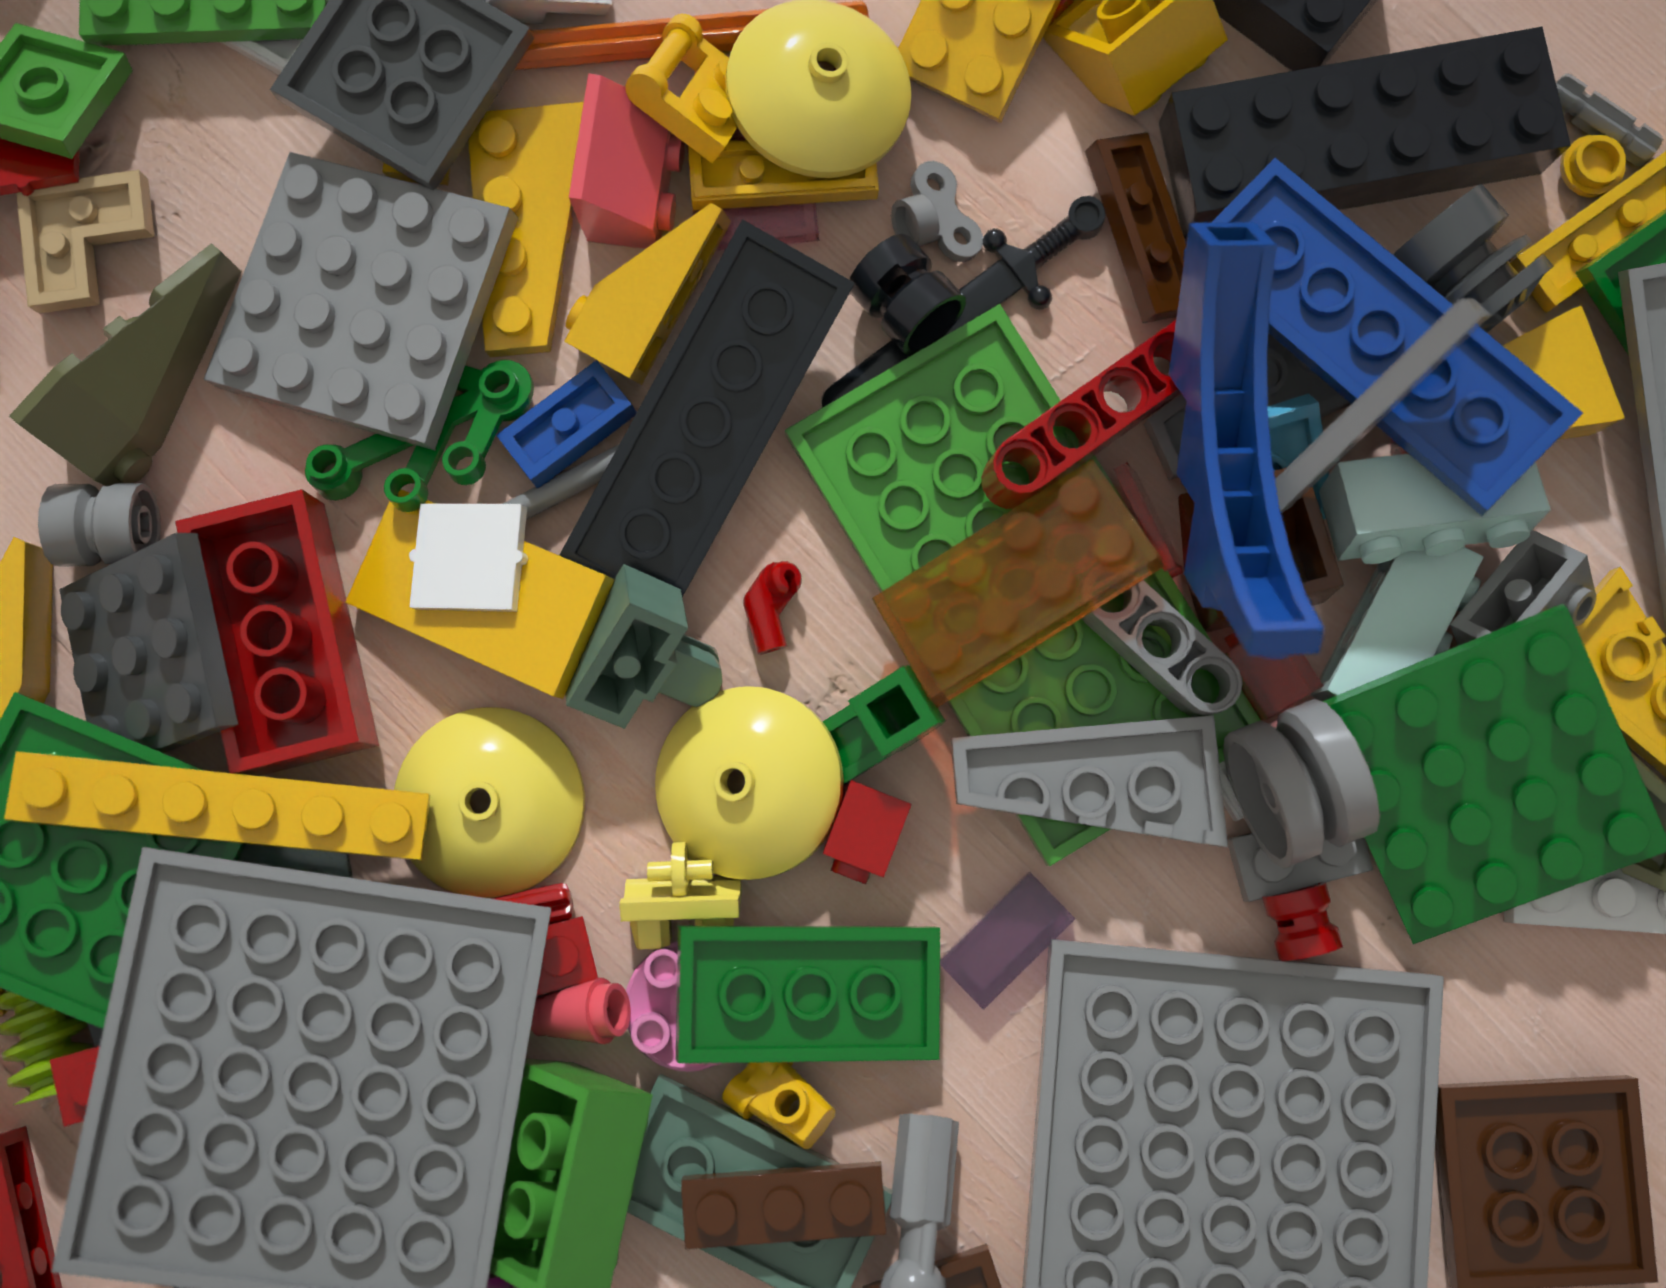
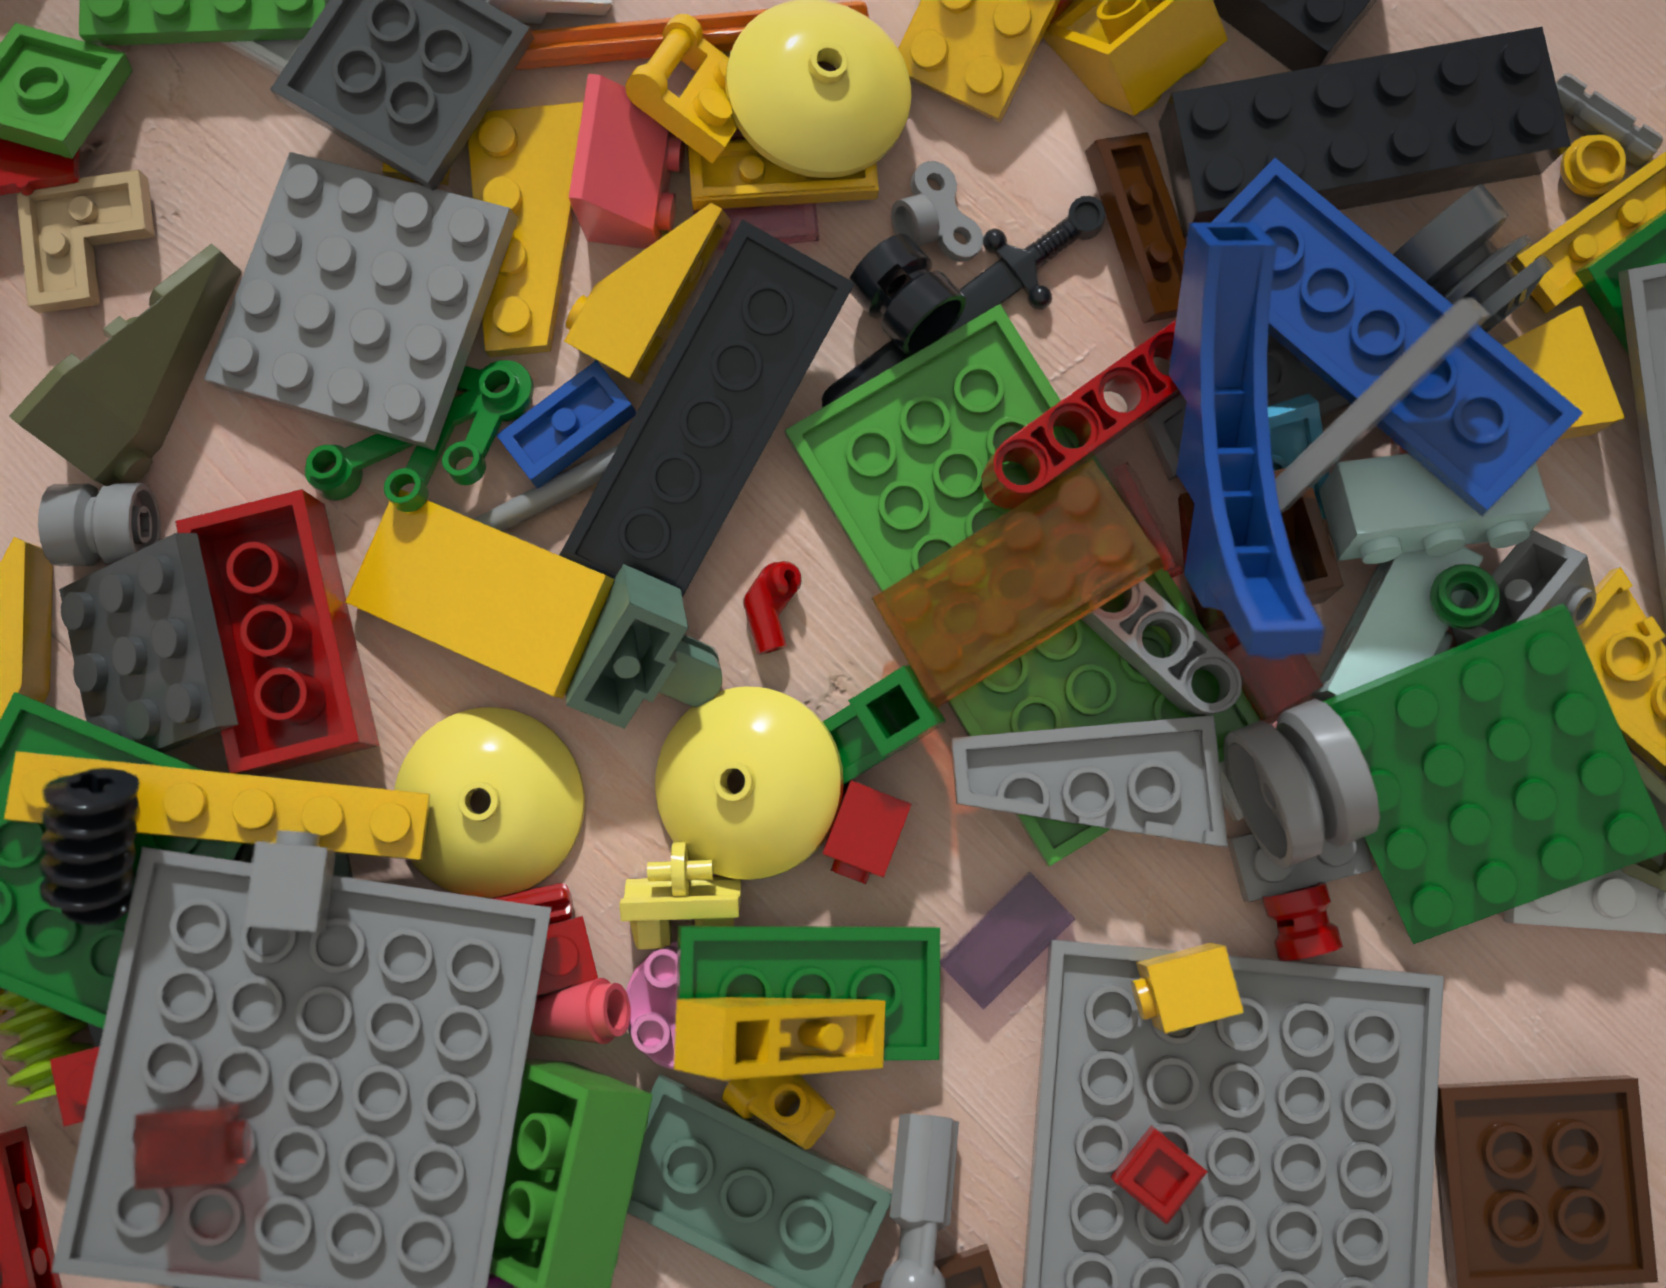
(90, 844): none -> black piece
(189, 1145): none -> clear red brick
(290, 883): none -> light grey brick
(468, 557): white piece -> none
(777, 1036): none -> yellow slope
(783, 1205): reddish brown plate -> none
(1159, 1174): none -> red tile
(1186, 988): none -> yellow brick
(1467, 578): none -> green plate

